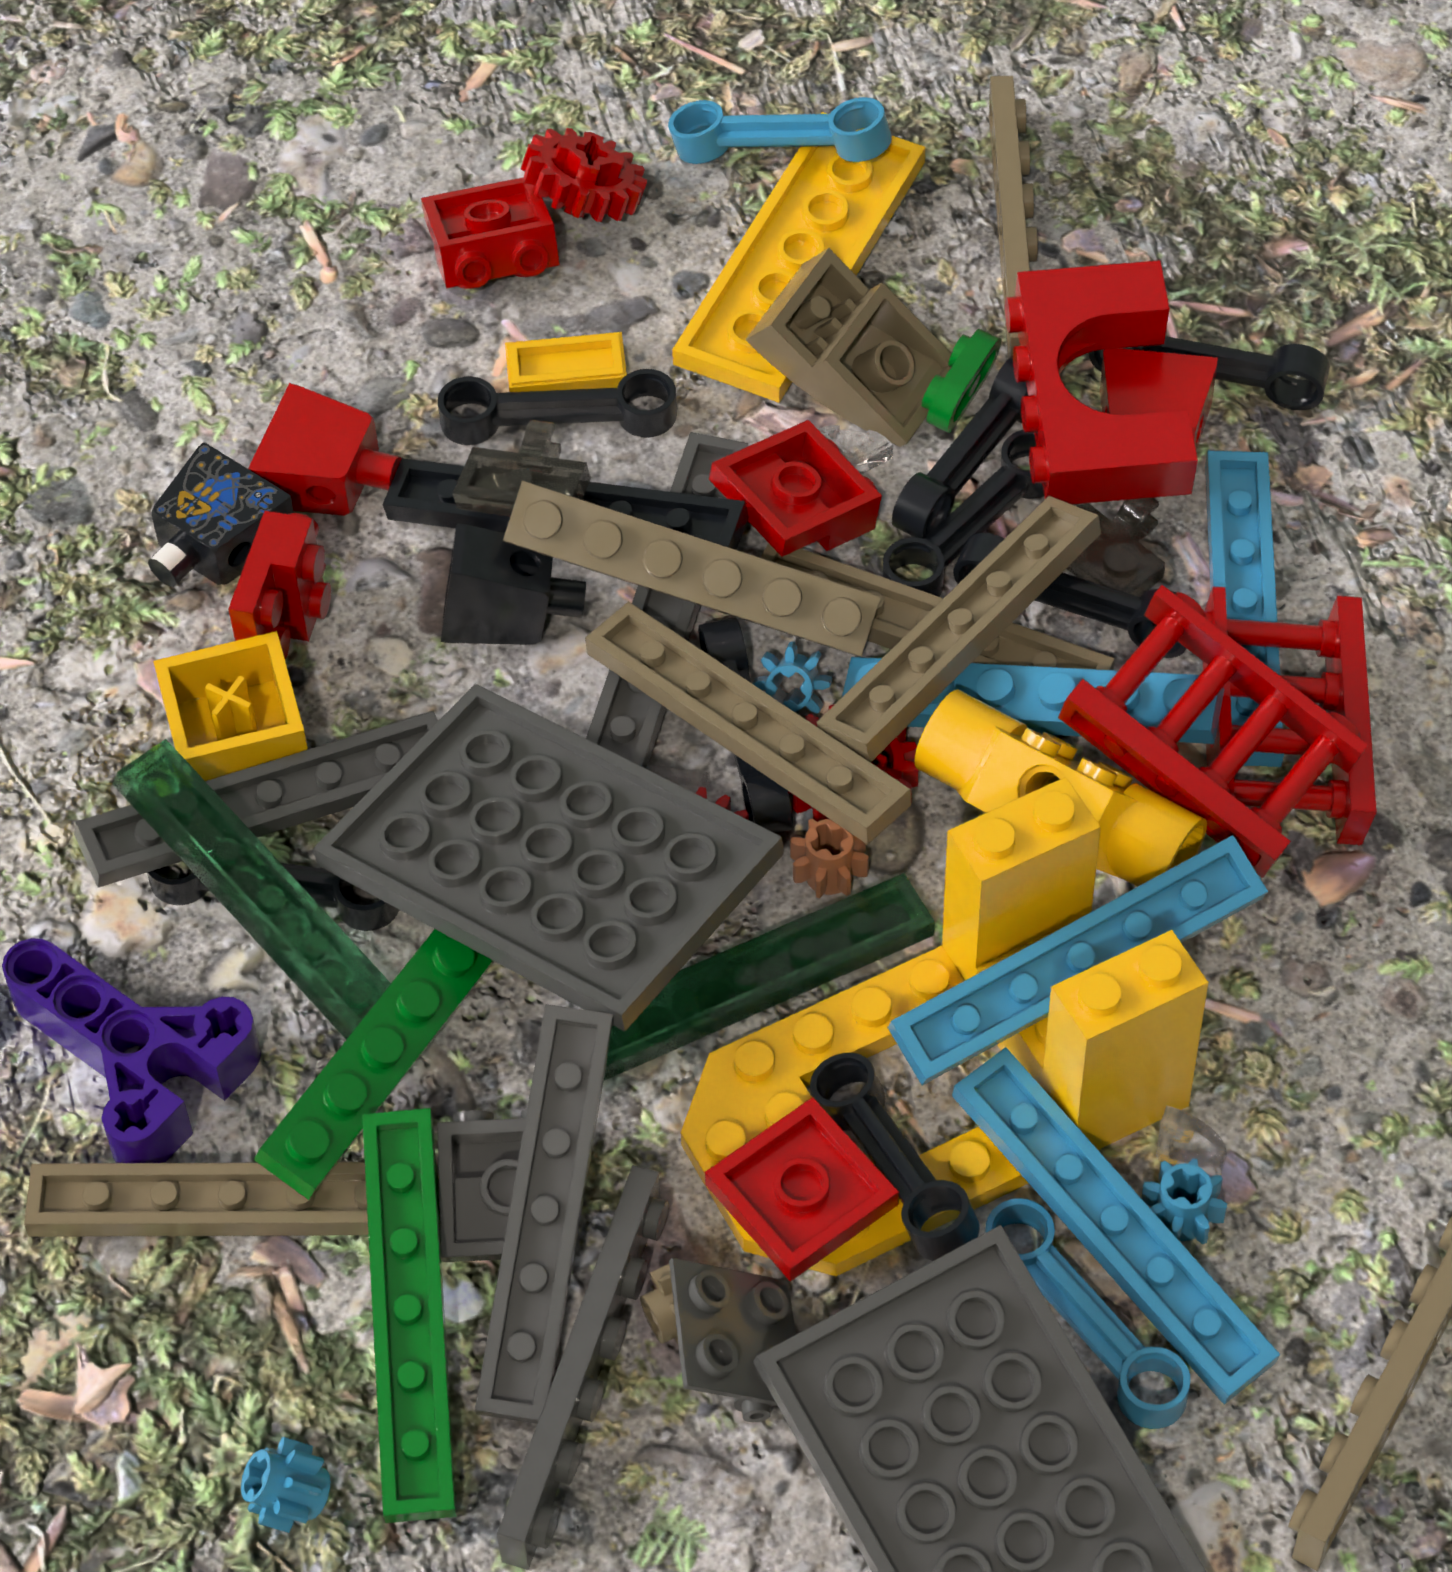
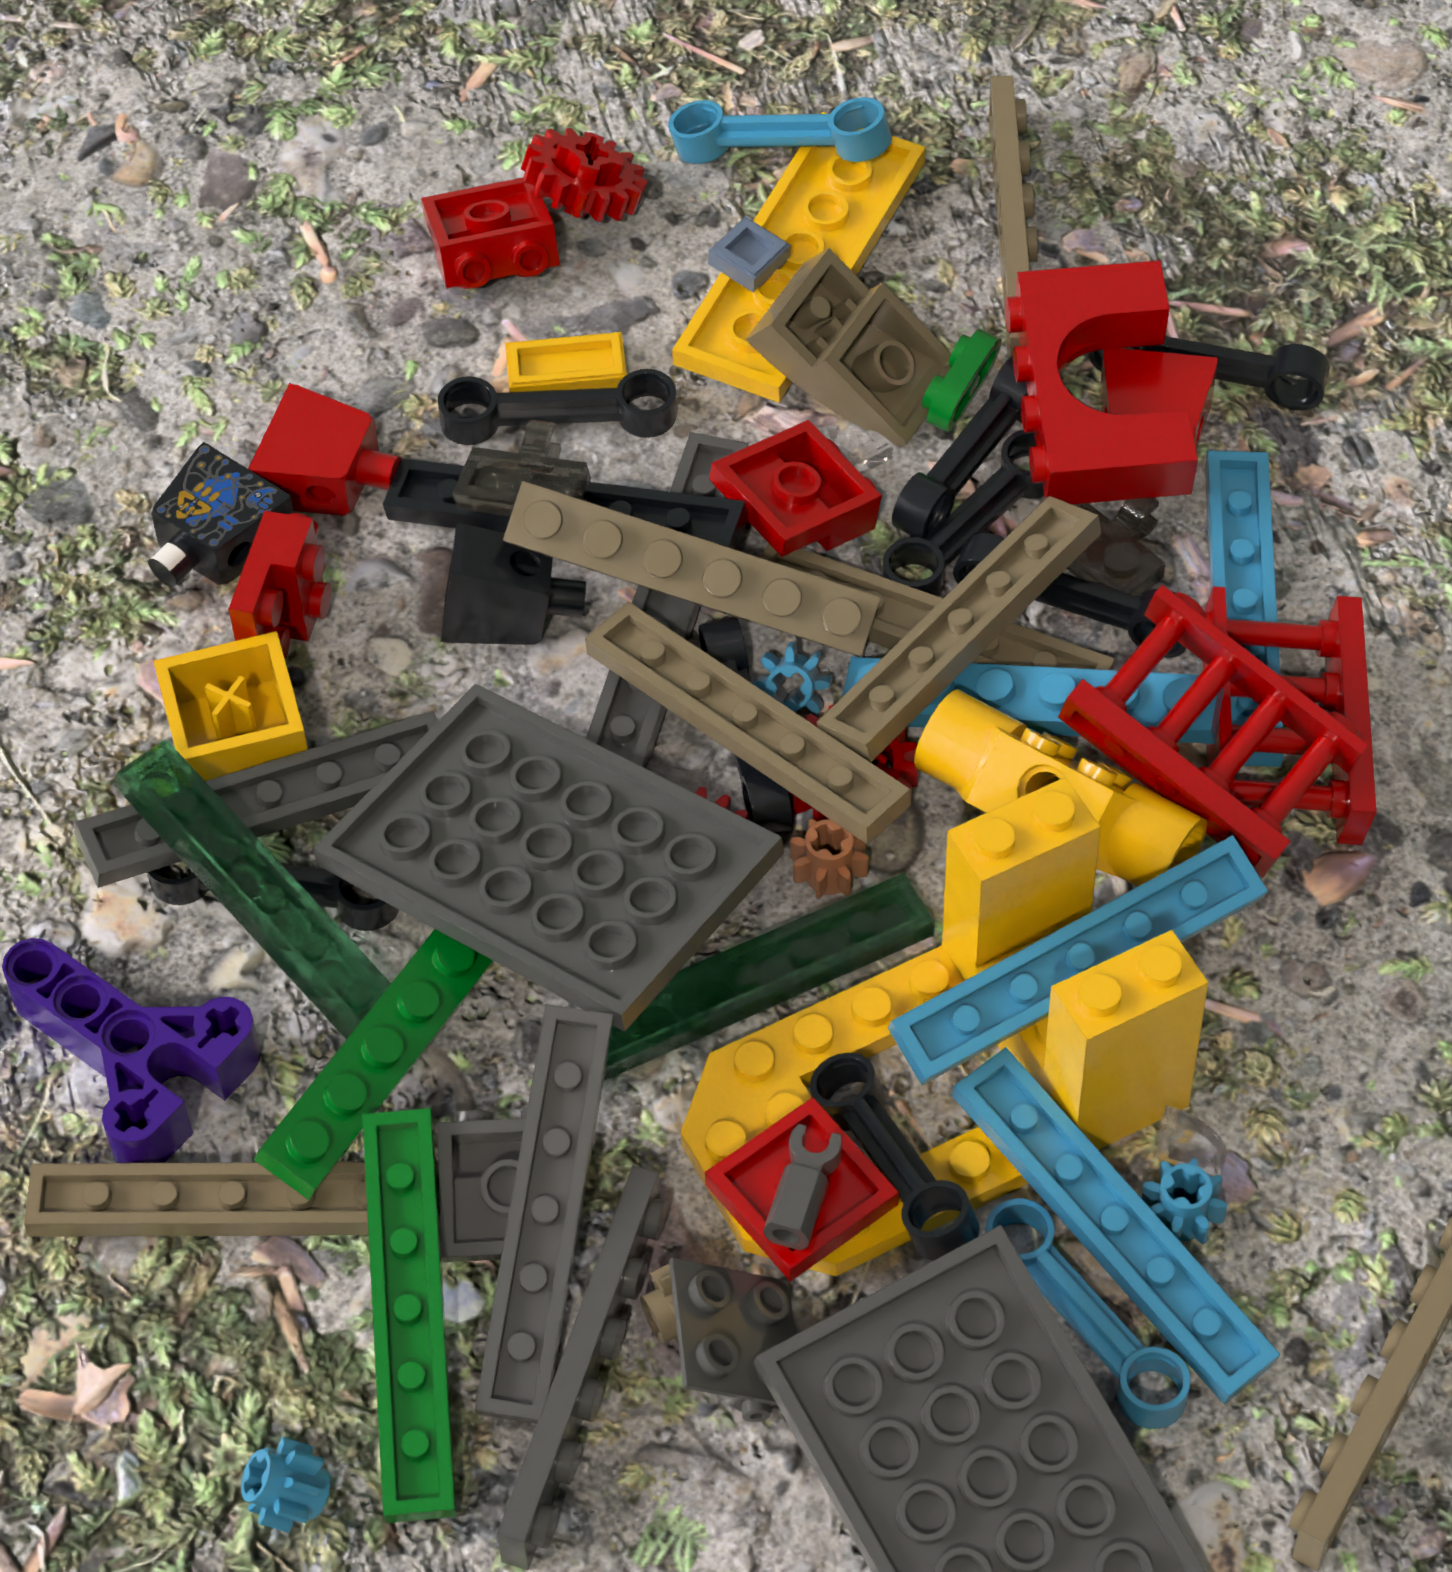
(749, 254): none -> sand blue tile
(801, 1191): none -> dark grey bar

